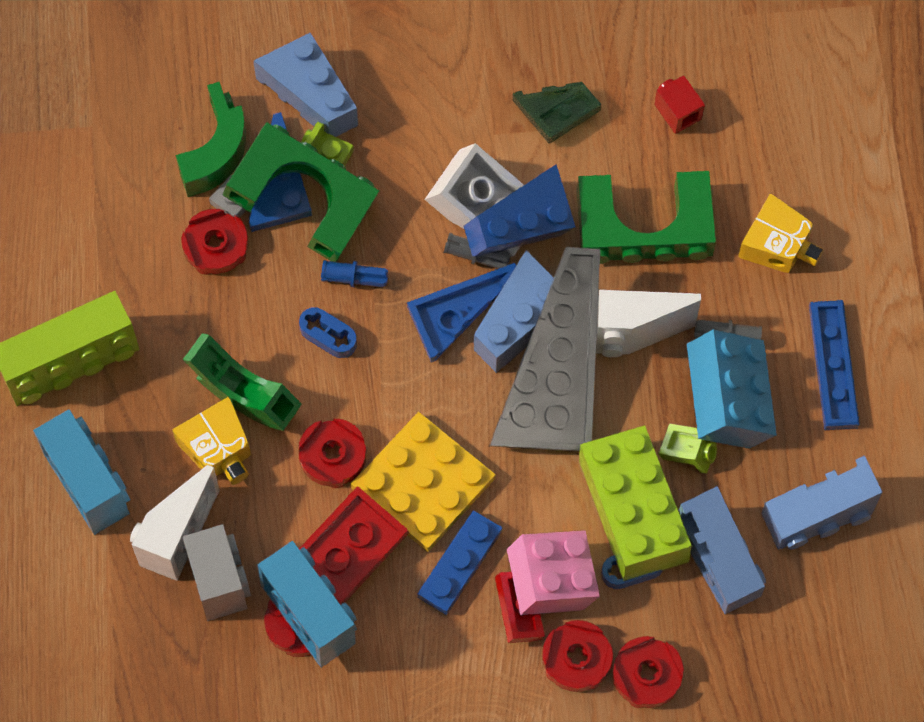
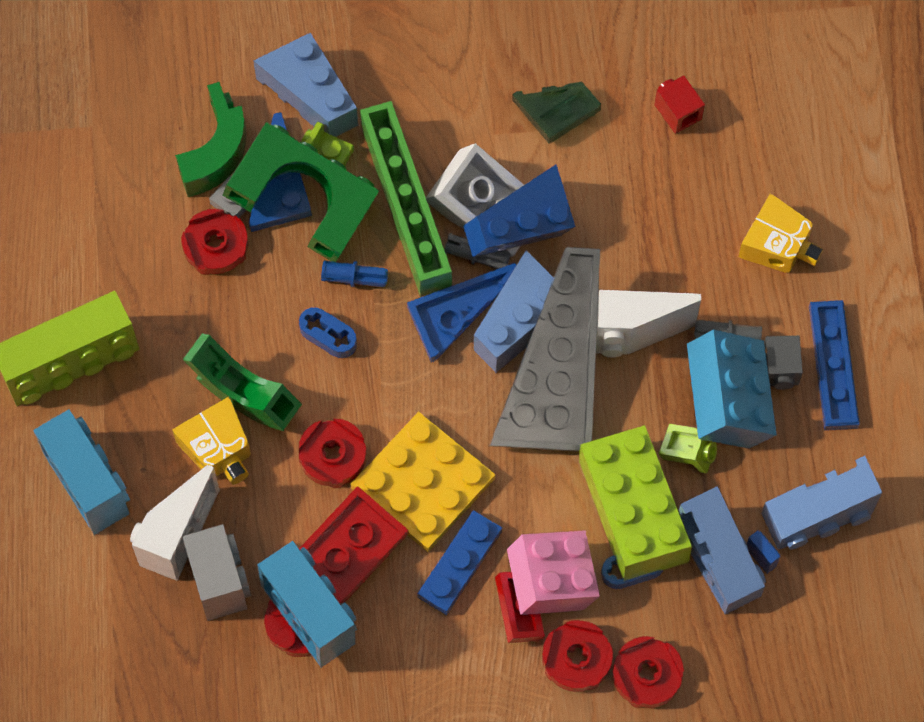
(406, 198): none -> bright green brick
(687, 236): green arch -> none
(763, 551): none -> blue tile
(783, 361): none -> dark grey brick

